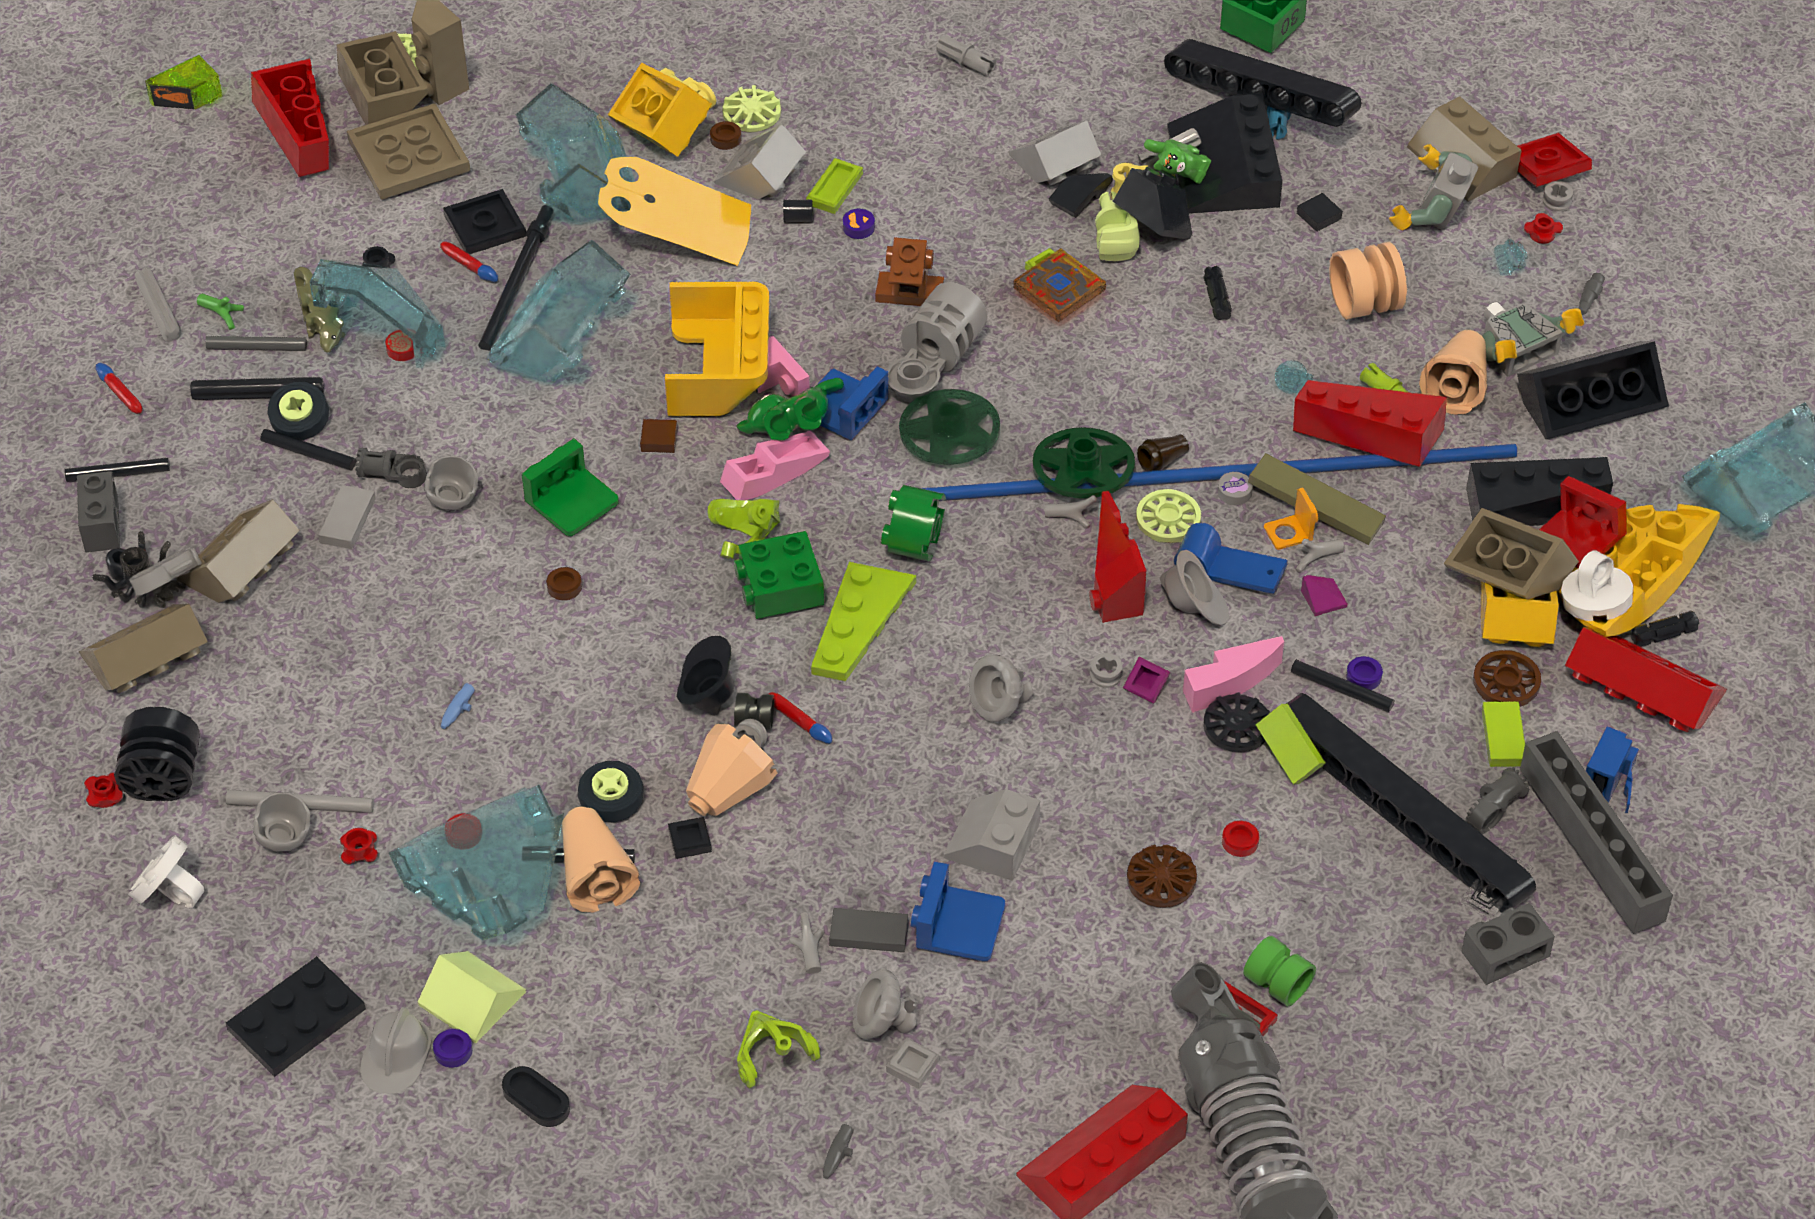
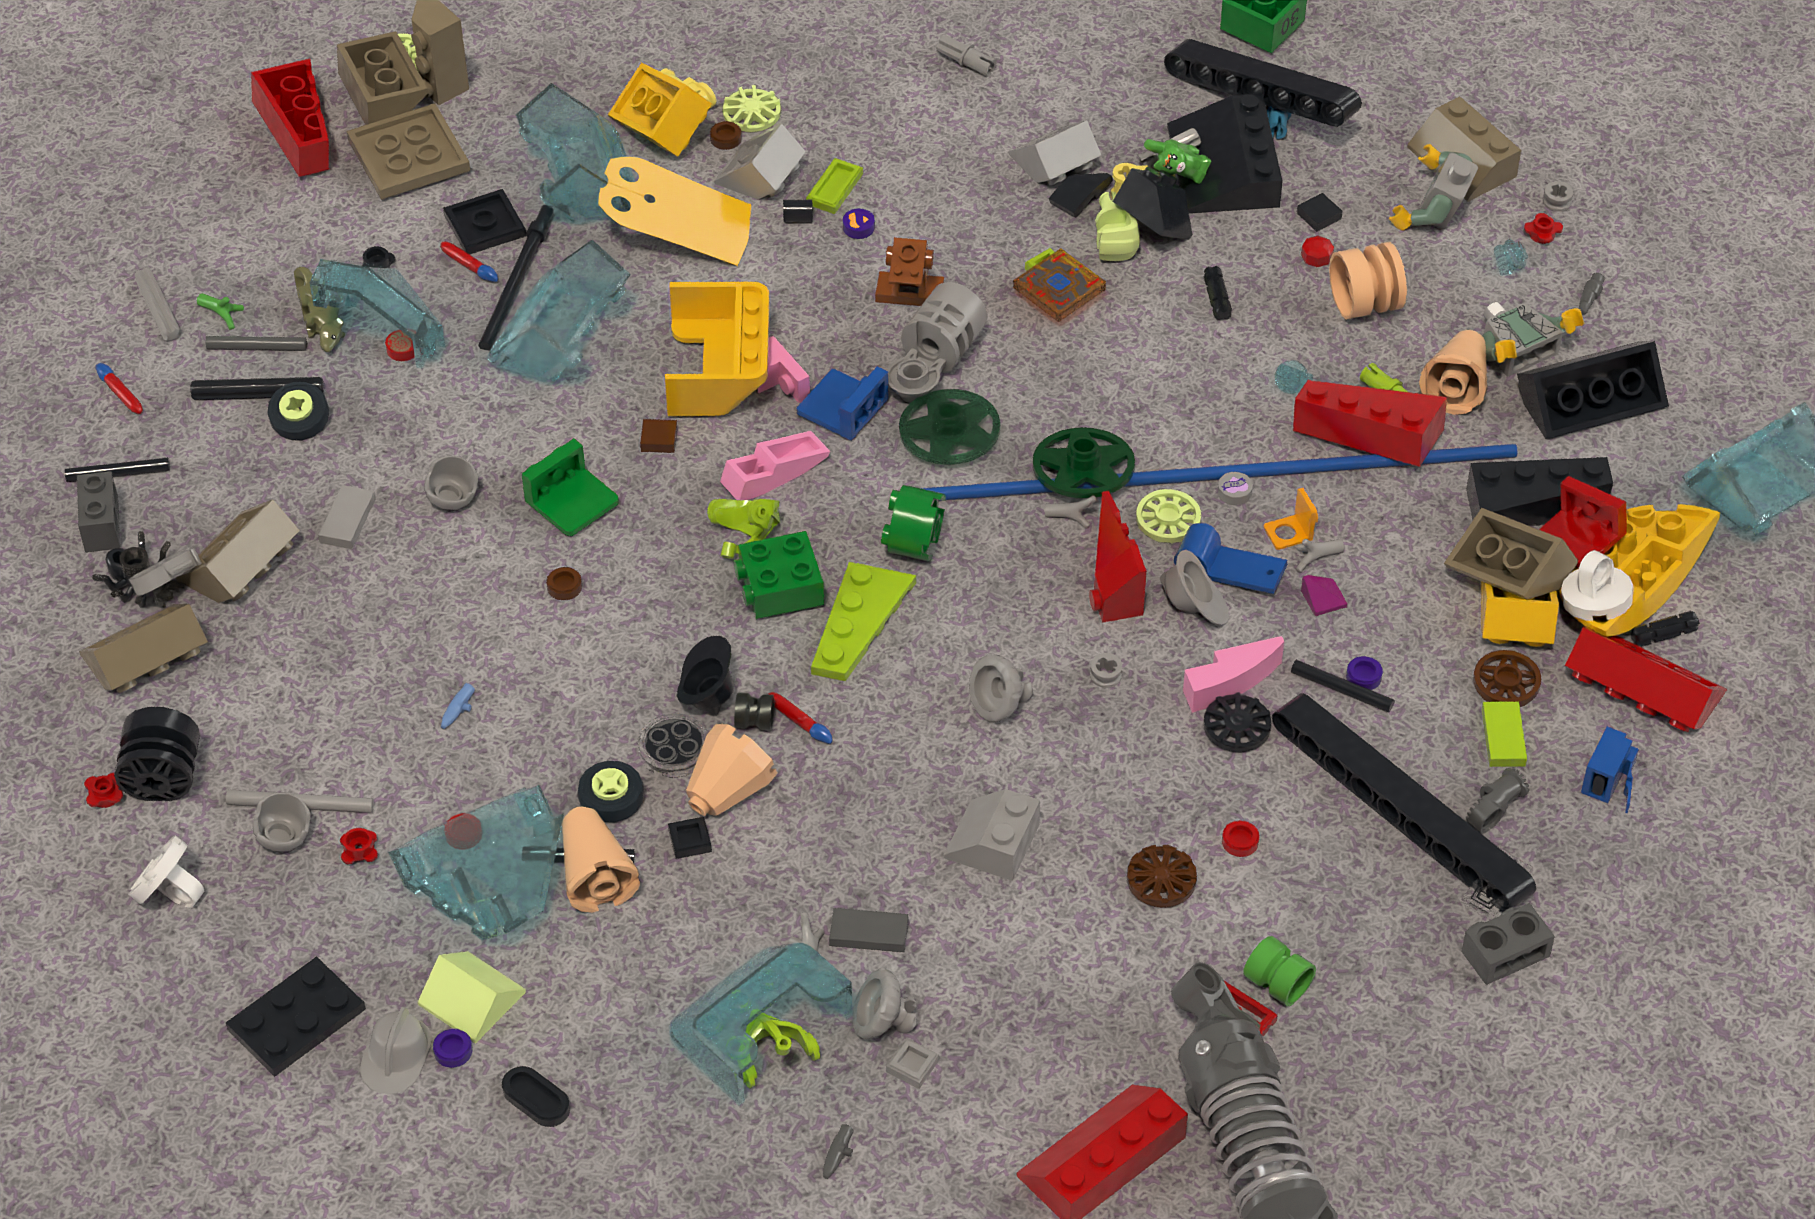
(185, 85): clear neon green slope -> none
(308, 449): black bar -> none
(391, 466): dark grey connector -> none
(671, 744): none -> tile
(713, 1025): none -> clear light blue windscreen
(752, 727): light grey bush -> none
(781, 416): green animal -> none
(956, 918): blue bracket -> none
(1146, 680): magenta slope -> none
(1159, 452): dark brown cone -> none
(1290, 744): lime tile -> none
(1317, 251): none -> red tile
(1331, 505): olive tile -> none
(1551, 160): red tile -> none
(1596, 832): dark grey brick -> none

